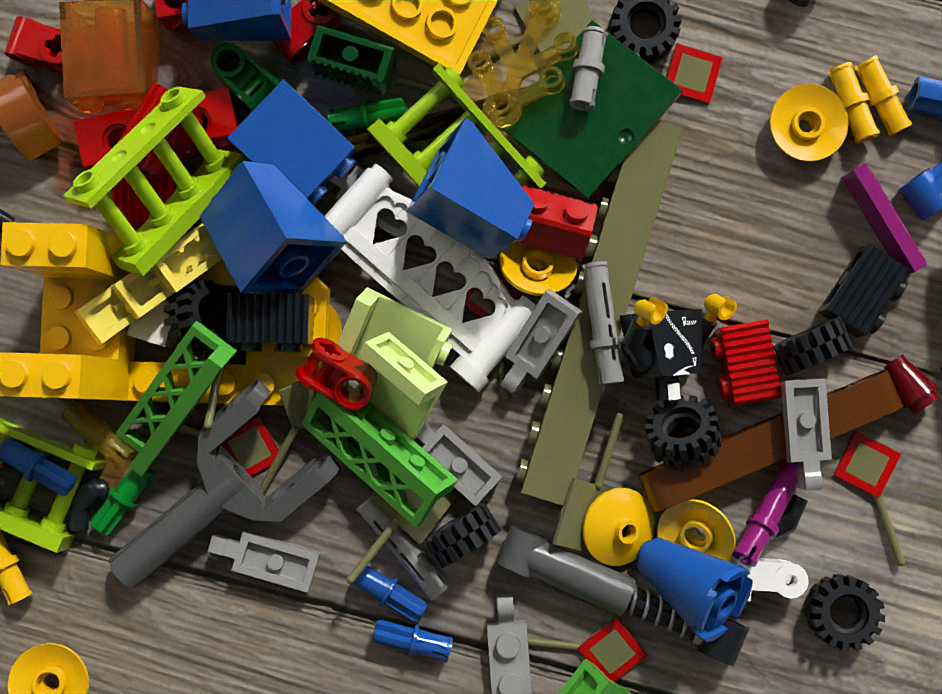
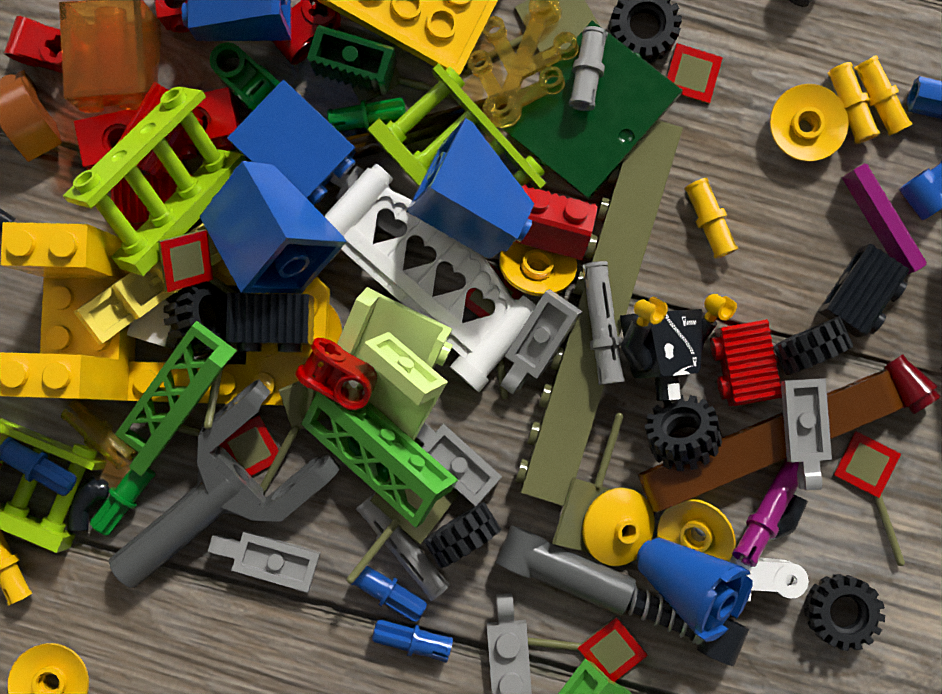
(188, 262): none -> piece
(711, 218): none -> yellow pin

